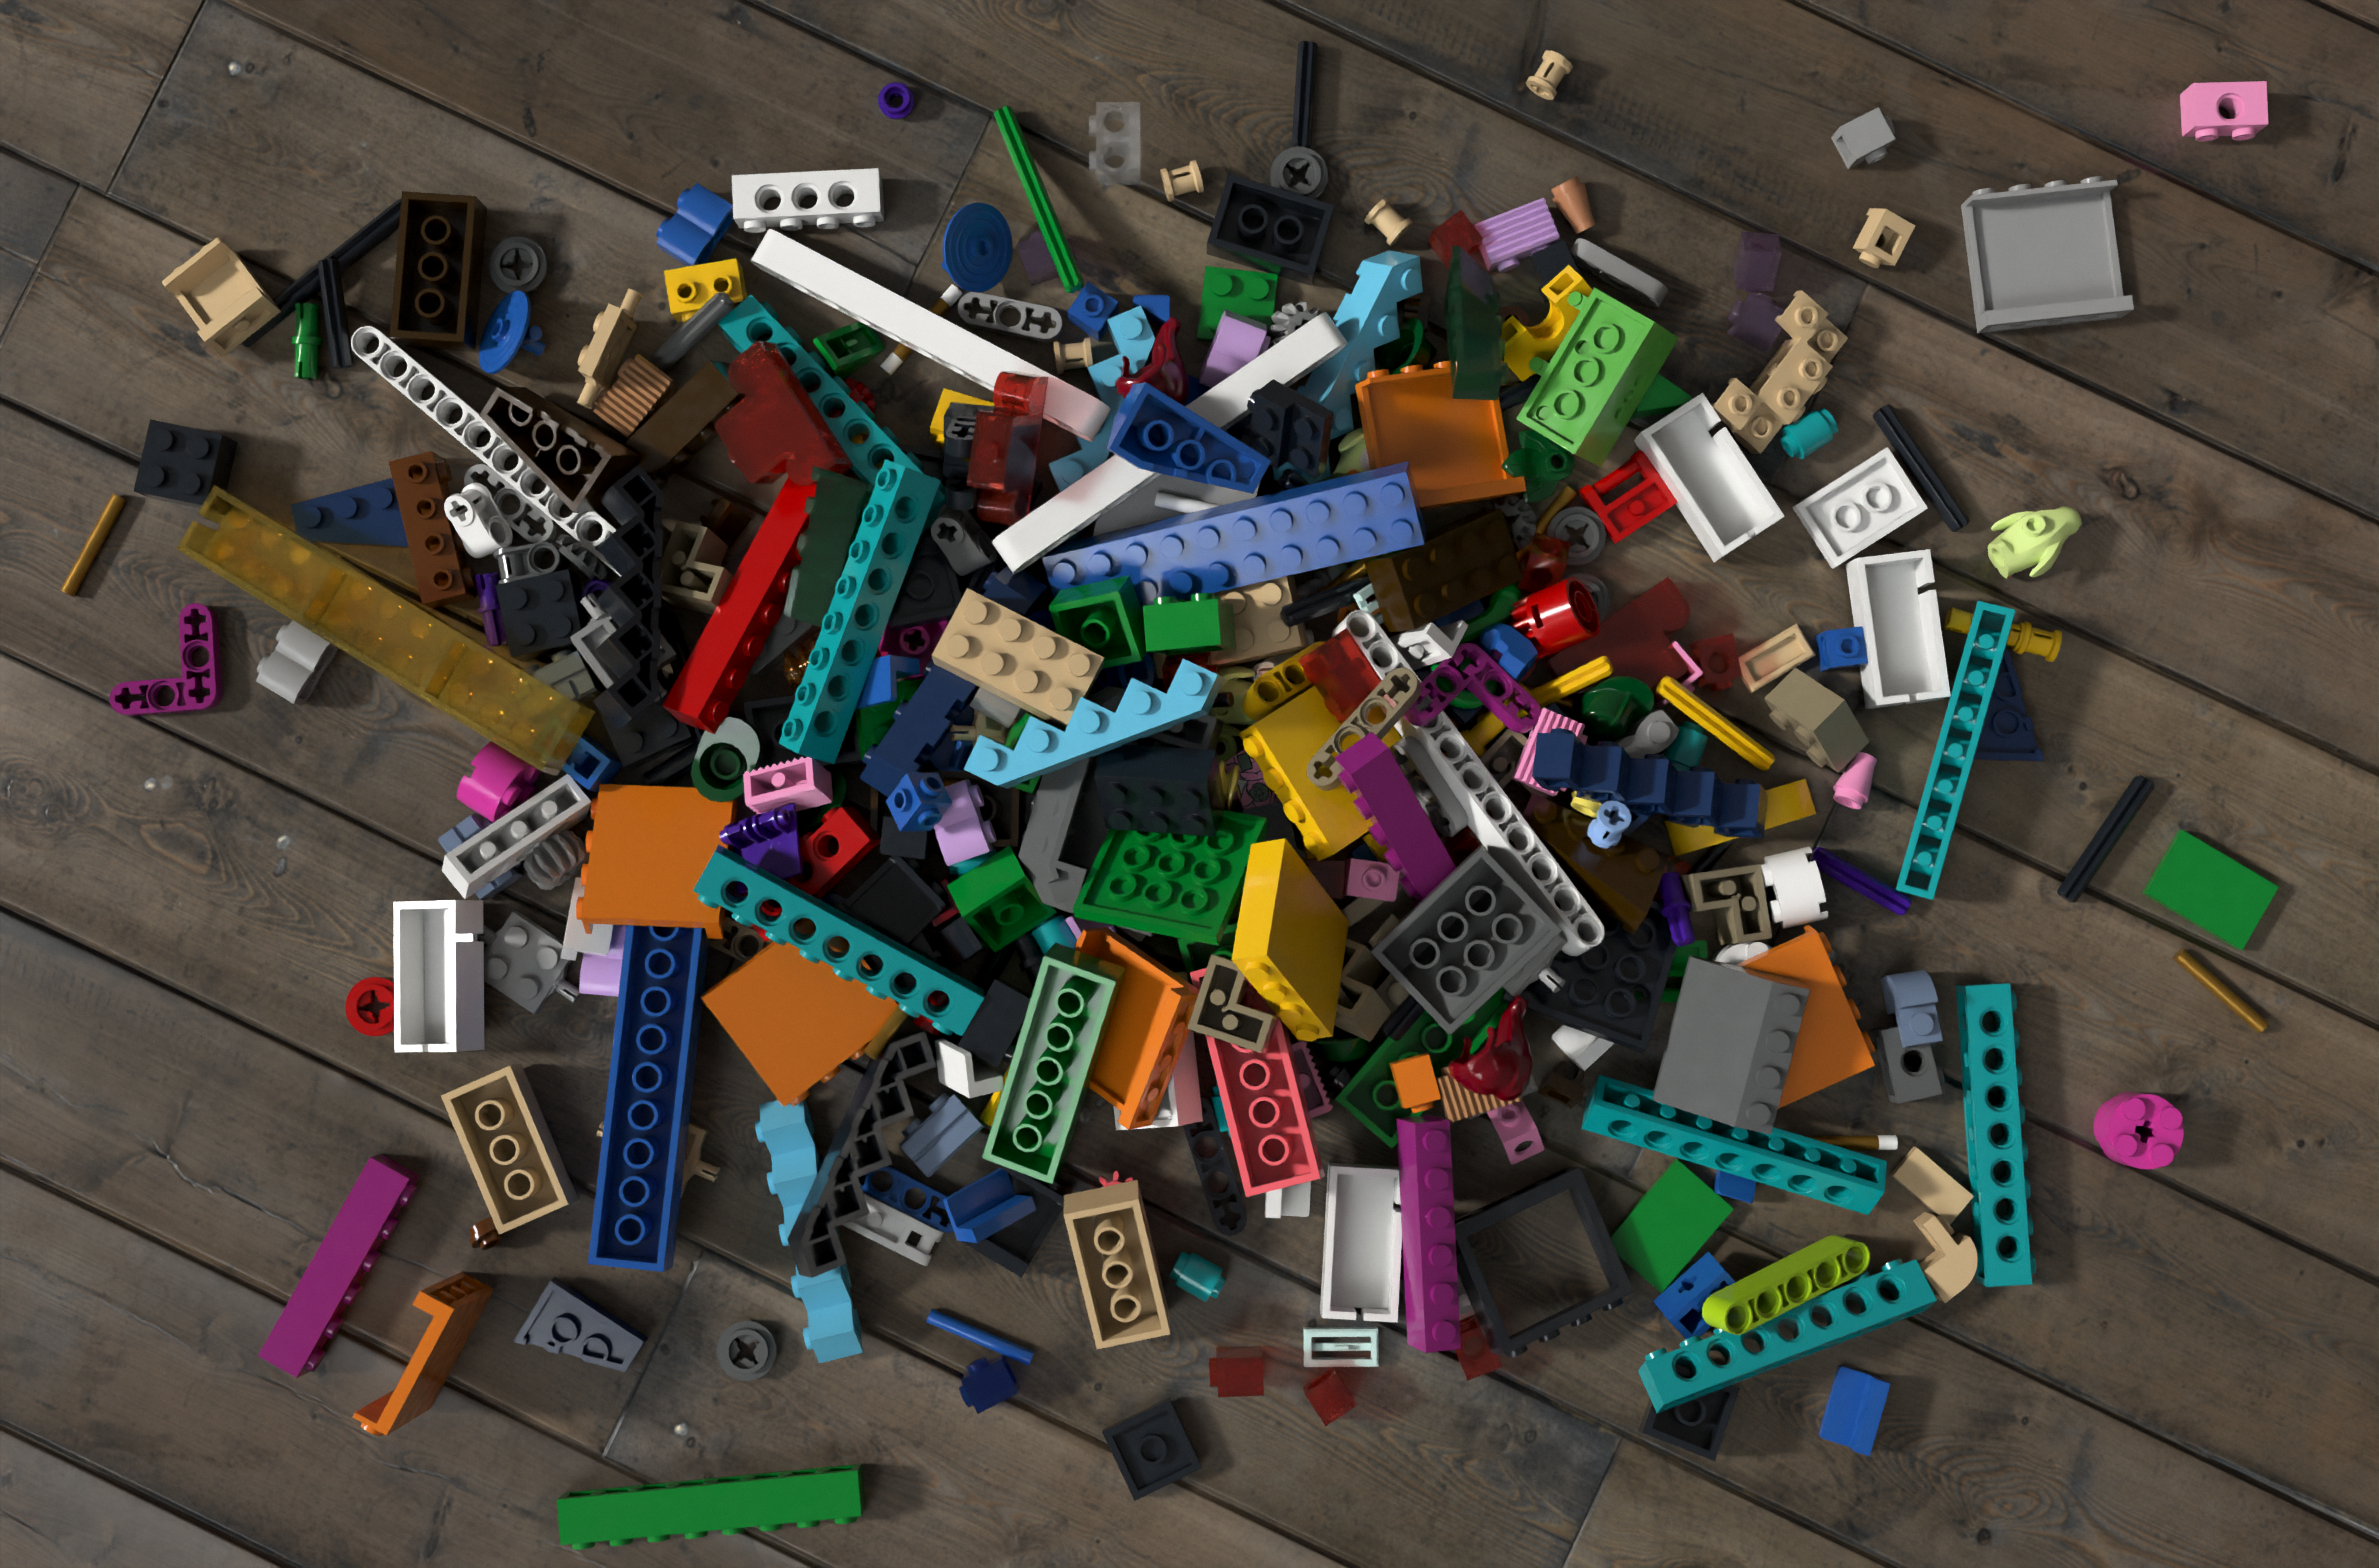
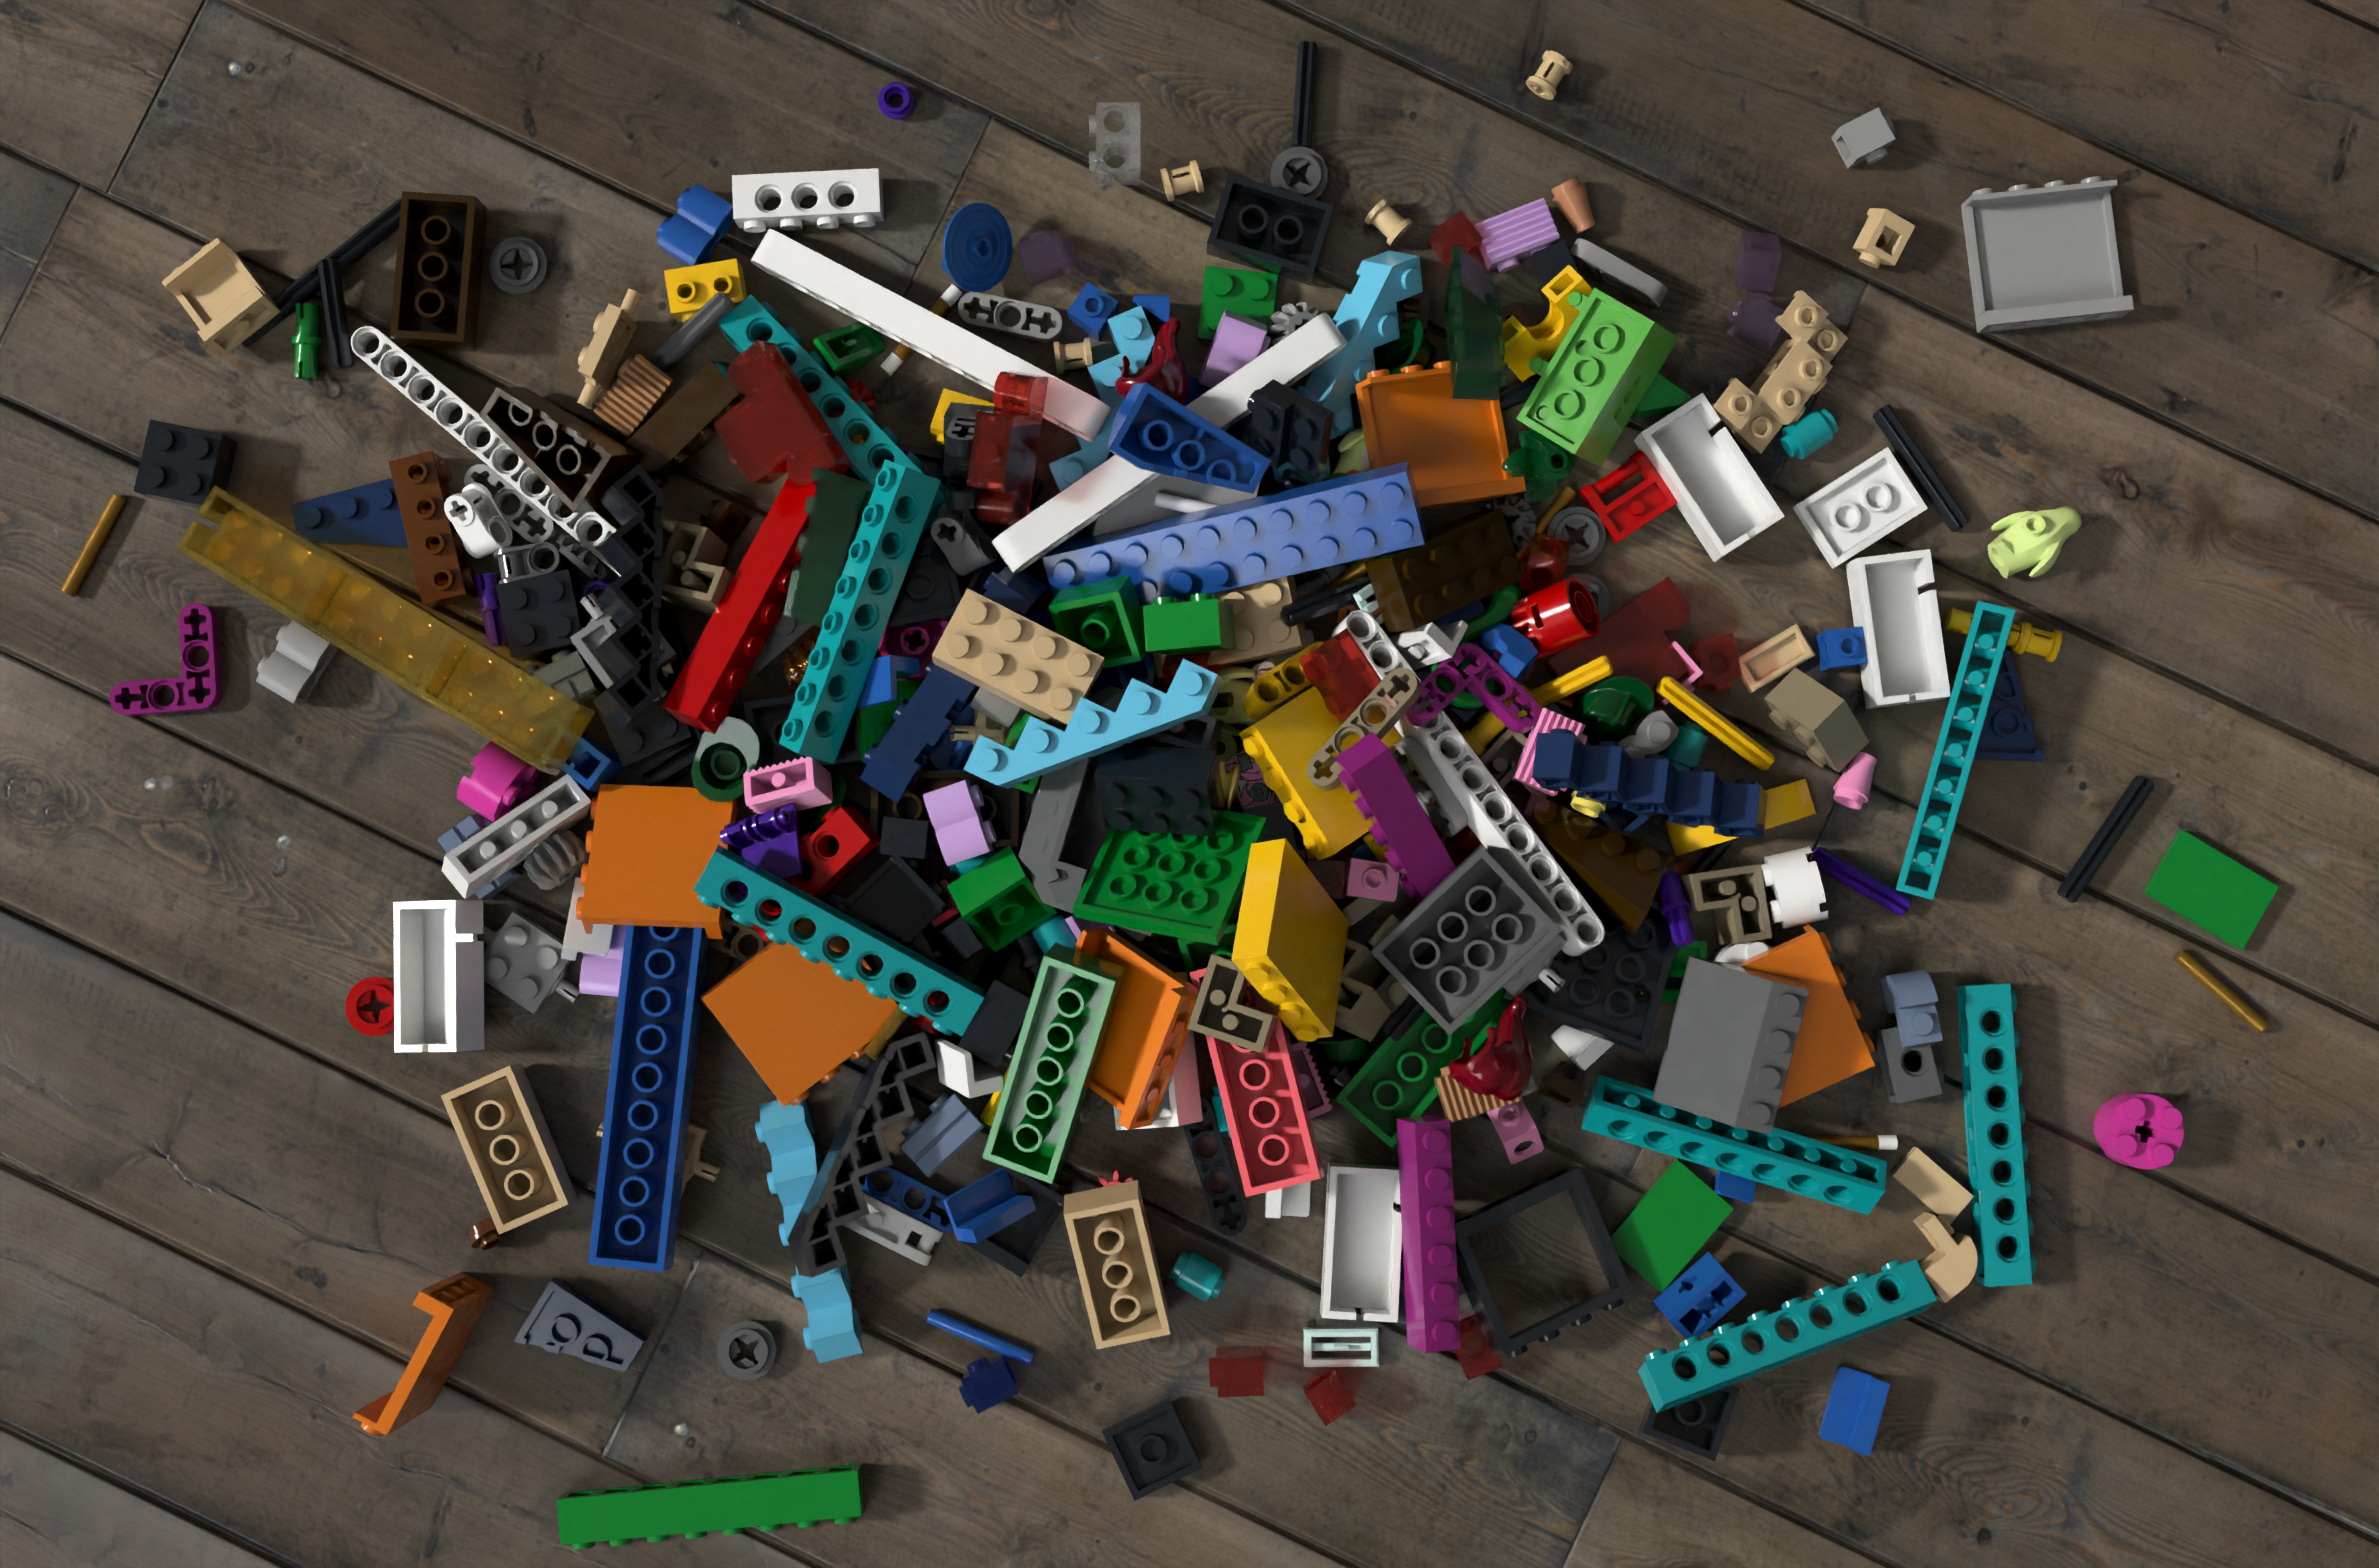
(339, 1266): magenta brick -> none
(507, 332): blue shield -> none
(919, 801): blue brick -> none
(1039, 199): green axle -> none
(1415, 1082): orange brick -> none
(1614, 825): light blue bush -> none
(1785, 1284): lime beam -> none
(2243, 101): bright pink brick -> none

